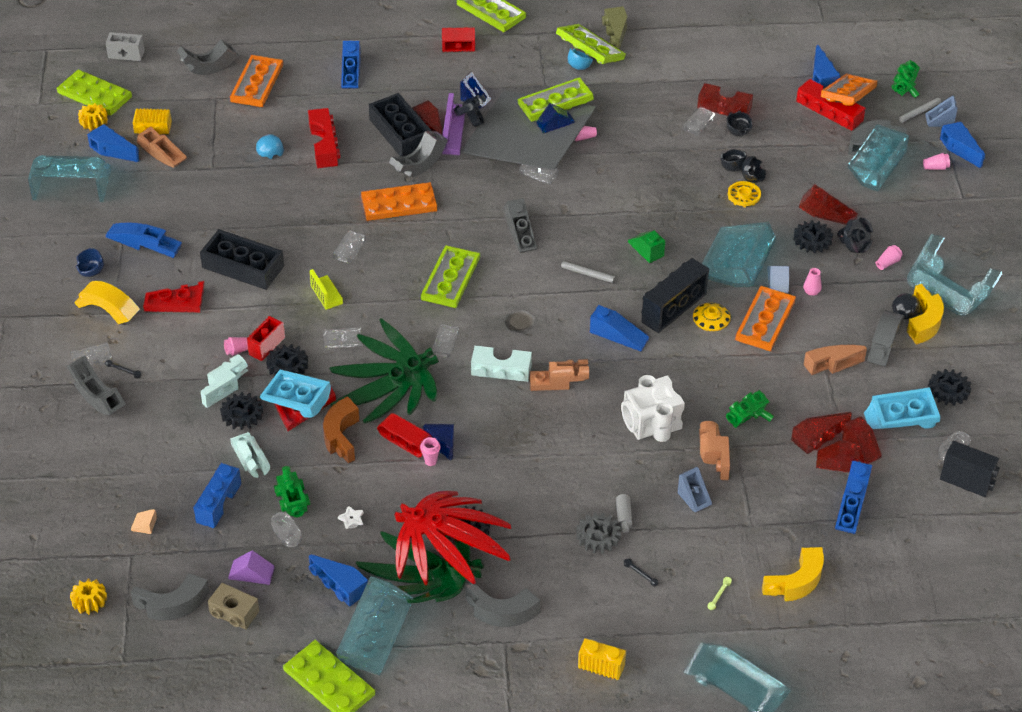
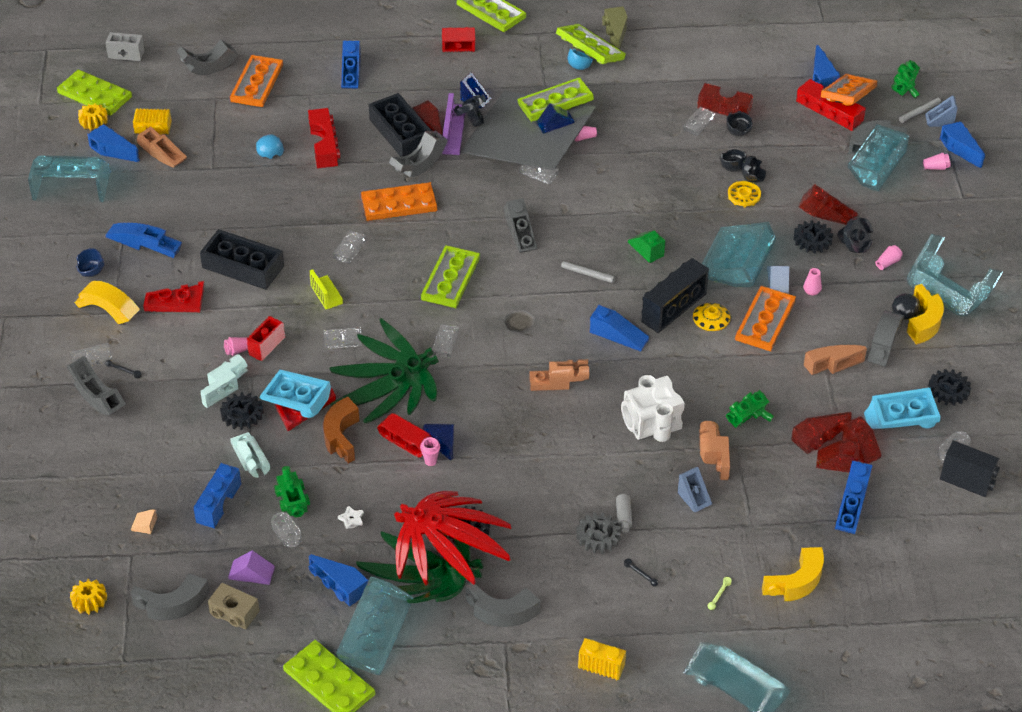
(287, 359): black gear -> none
(514, 368): light aqua arch -> none

